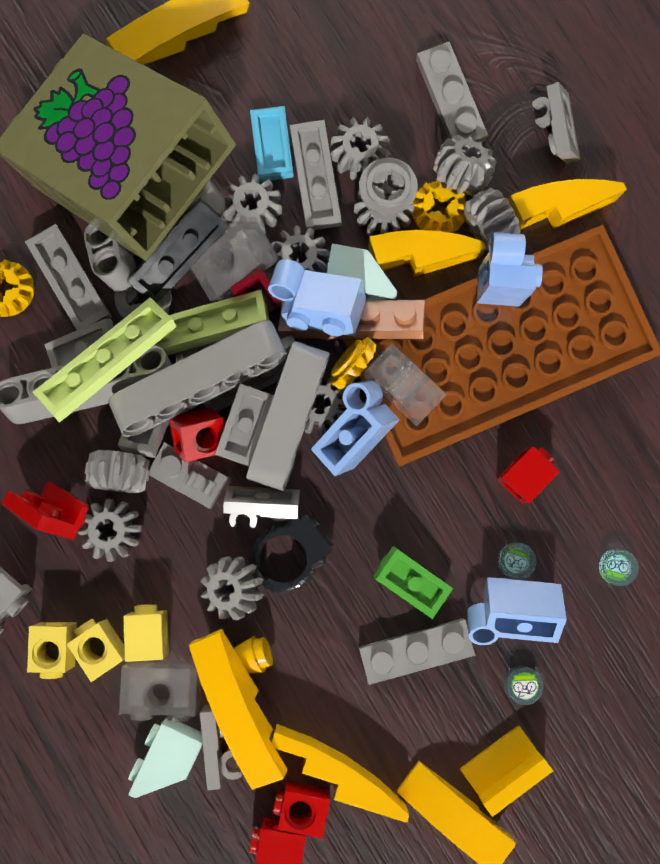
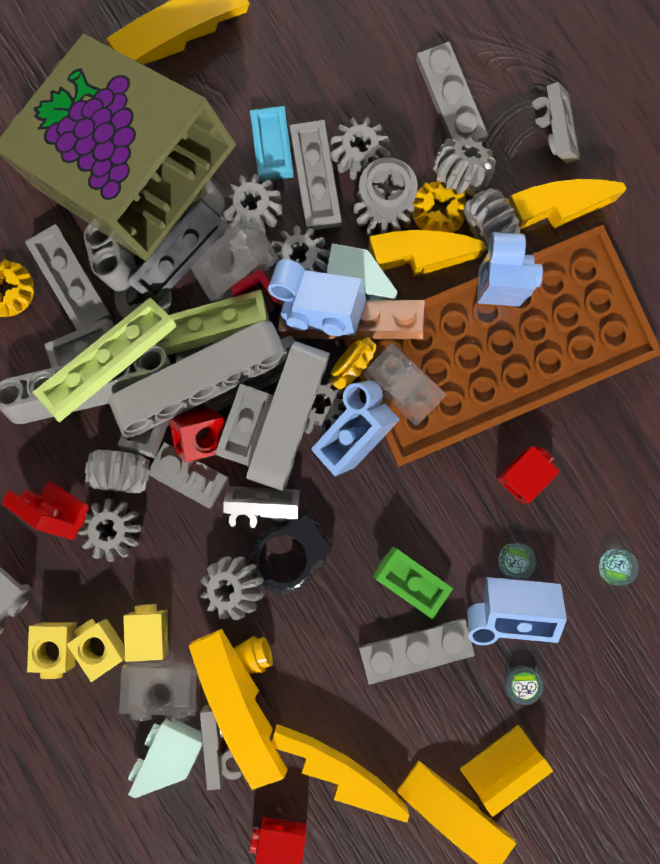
(309, 824): red brick -> none

